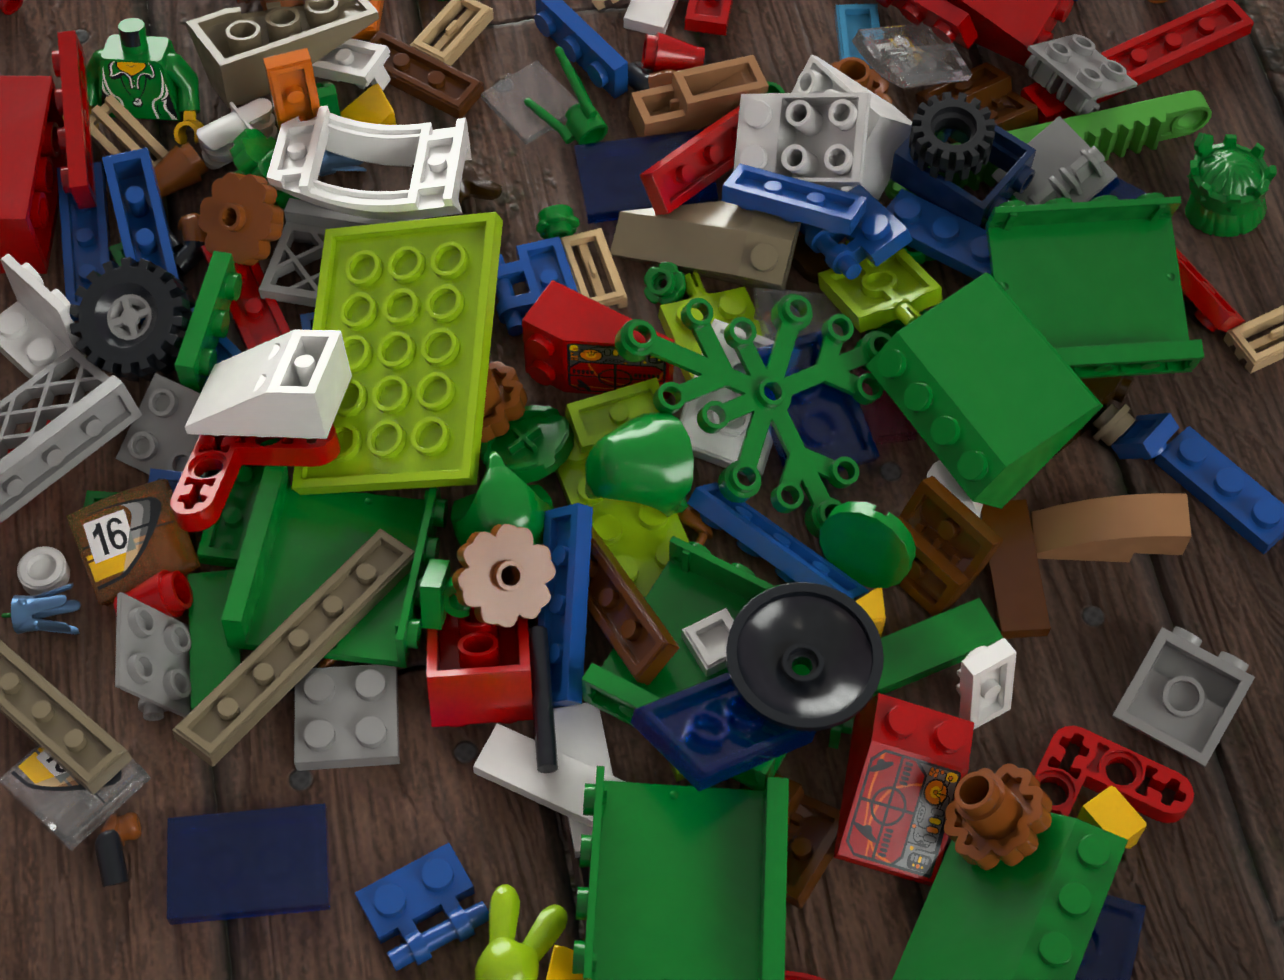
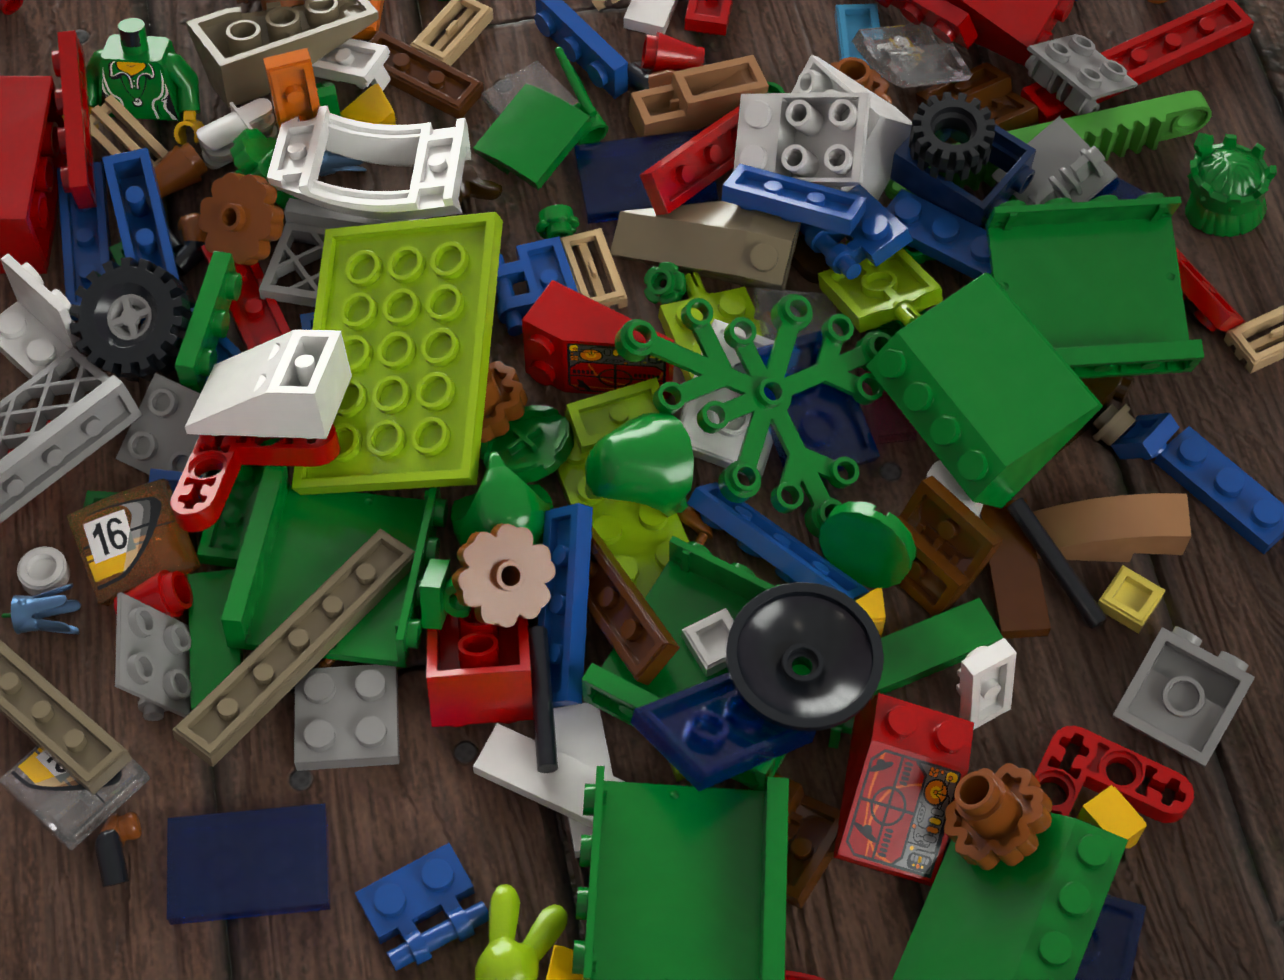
(533, 135): none -> green slope
(1056, 563): none -> black bar
(1130, 599): none -> light yellow tile

